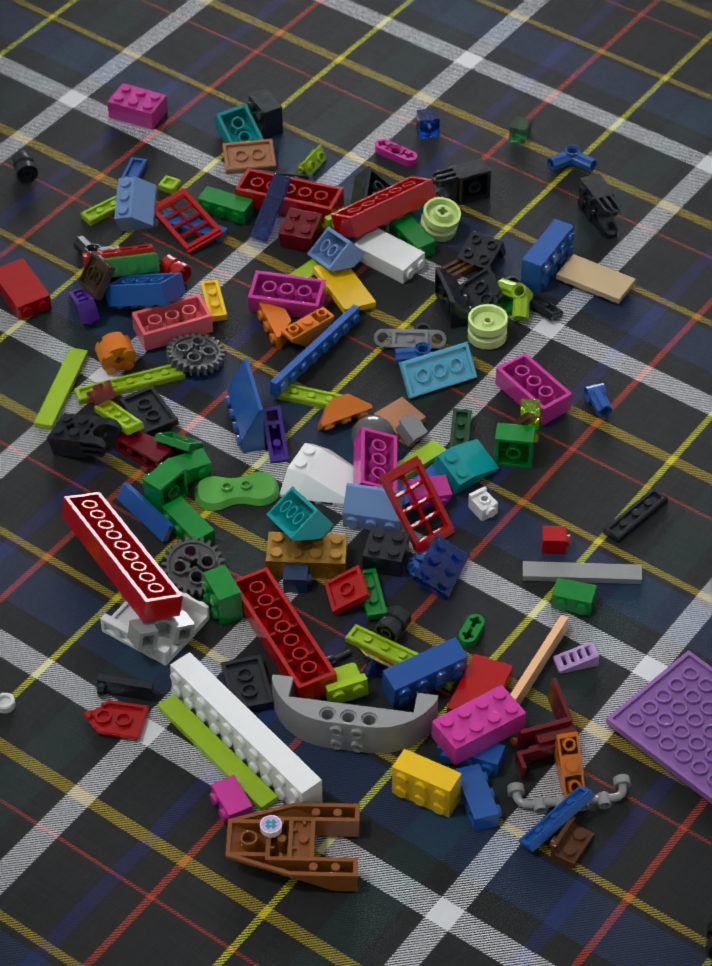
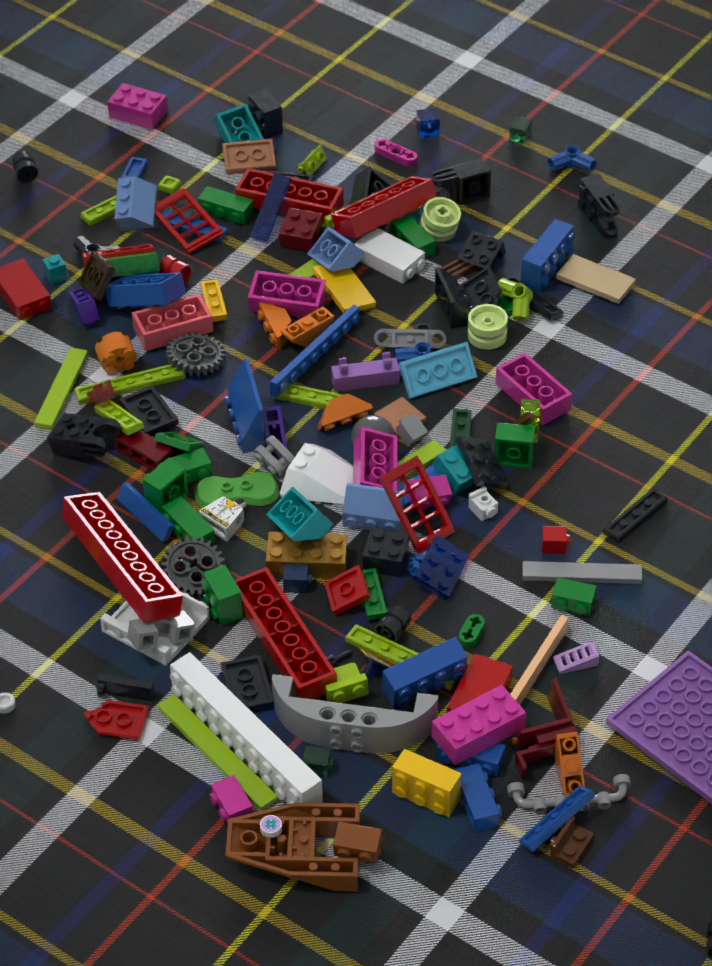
(55, 269): none -> teal brick
(224, 516): none -> white torso
(264, 455): none -> light grey brick
(318, 760): none -> clear green brick
(358, 842): none -> dark orange slope
(365, 374): none -> medium lavender brick
(482, 462): none -> black plate
(597, 396): blue piece -> none

